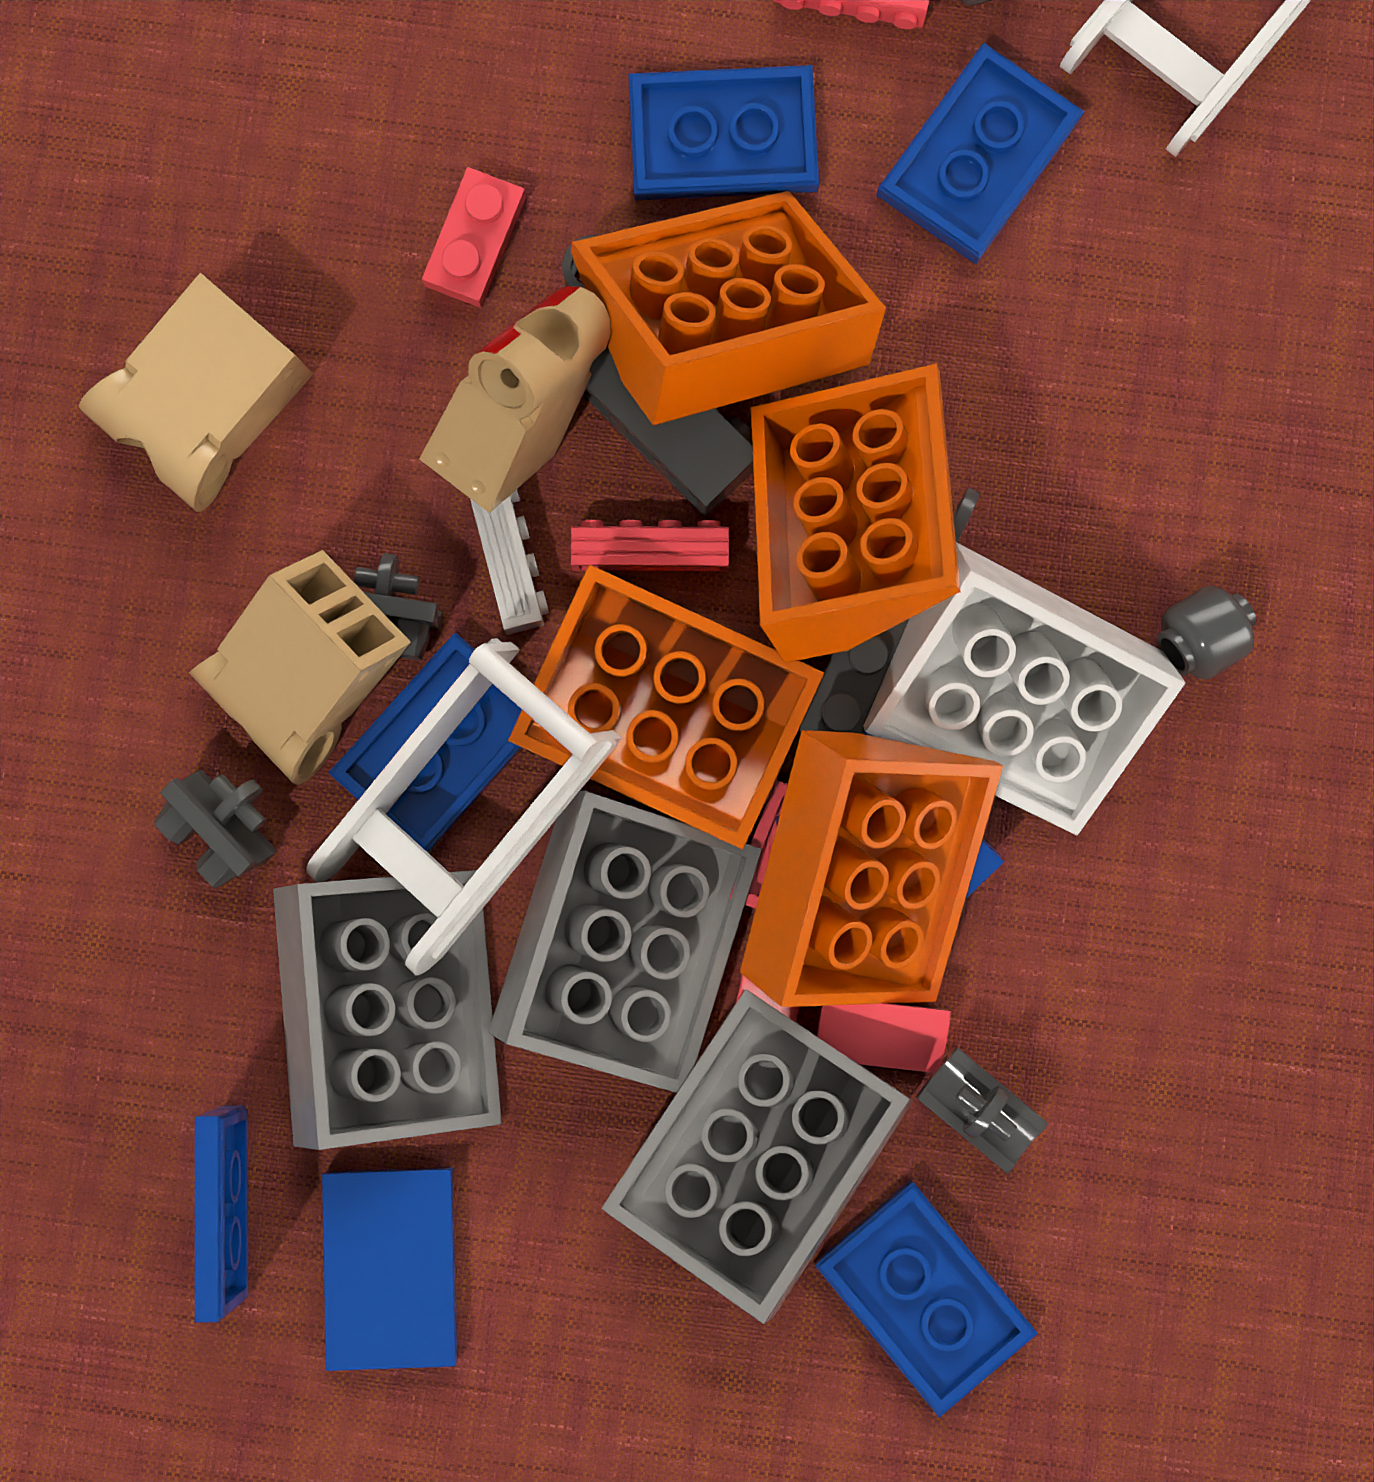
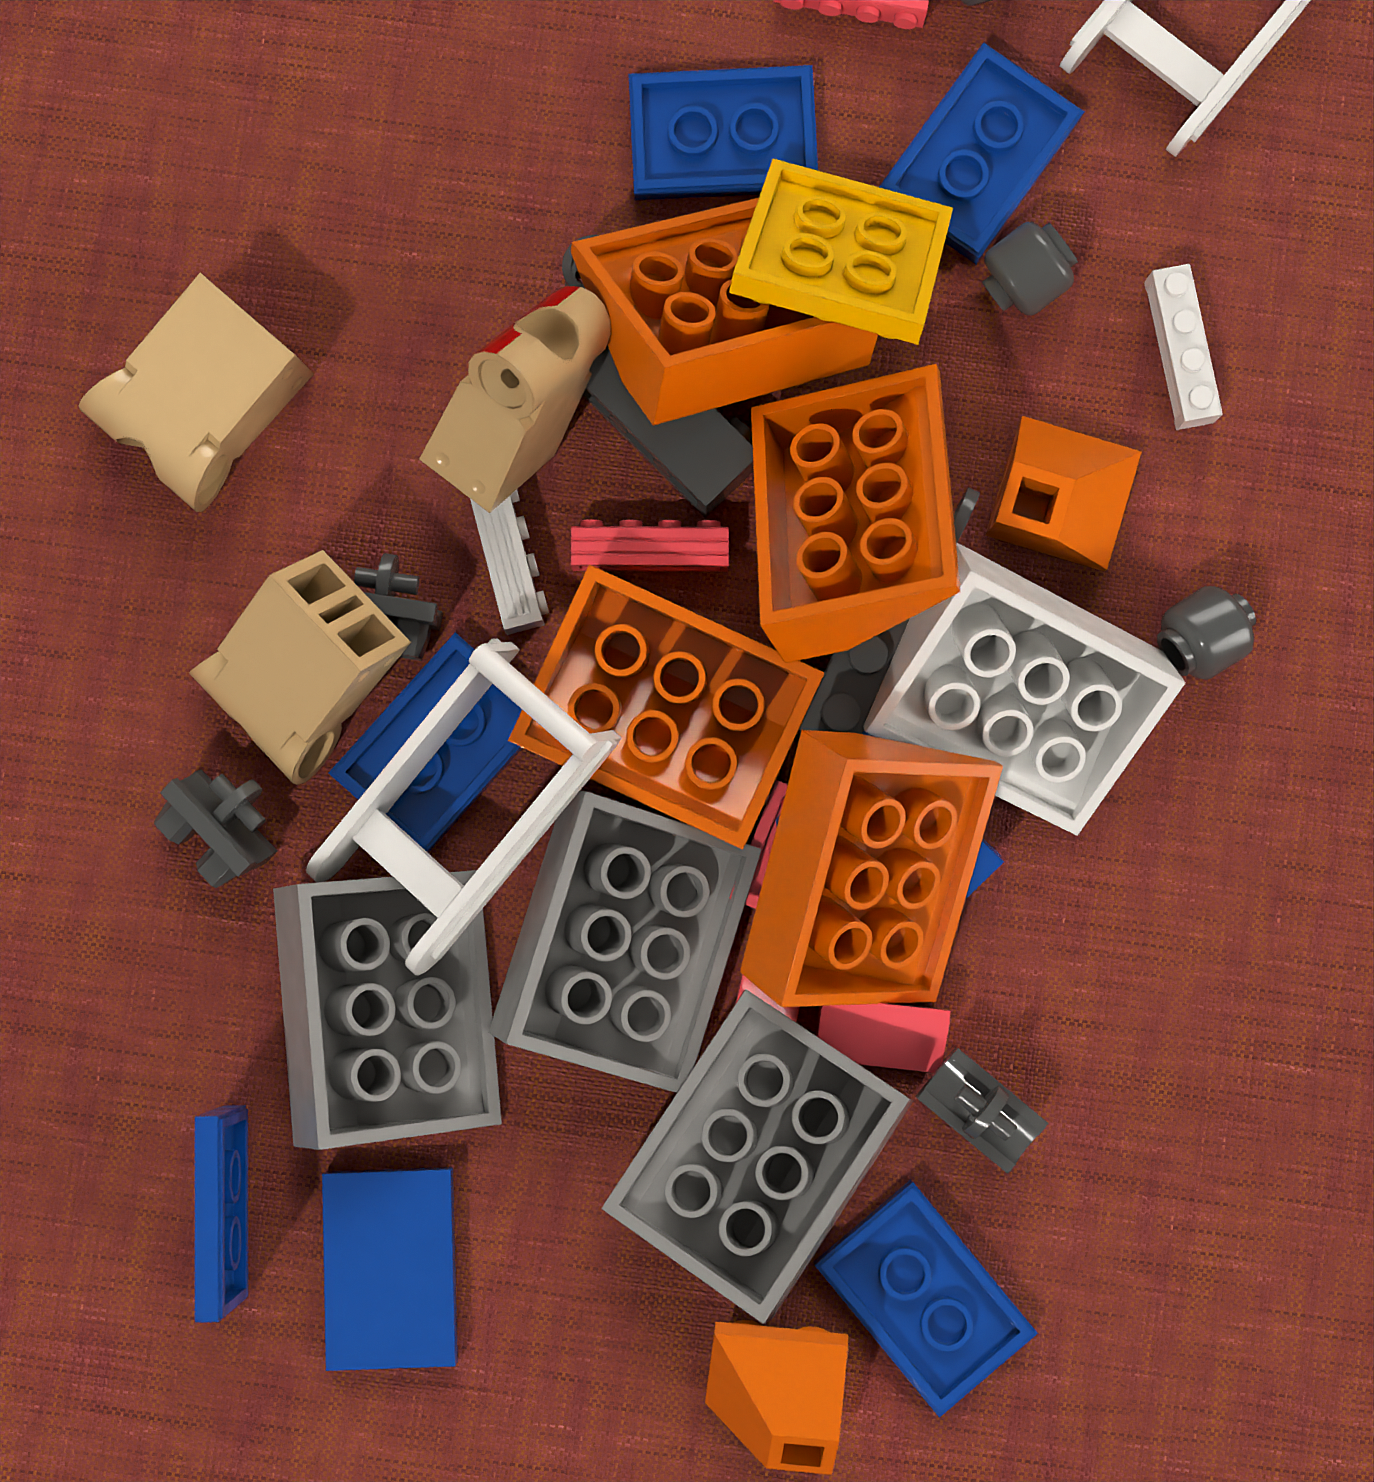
(474, 237): coral plate -> none
(780, 1392): none -> orange slope
(842, 251): none -> yellow plate
(1029, 268): none -> dark grey head
(1063, 493): none -> orange slope
(1183, 346): none -> white piece

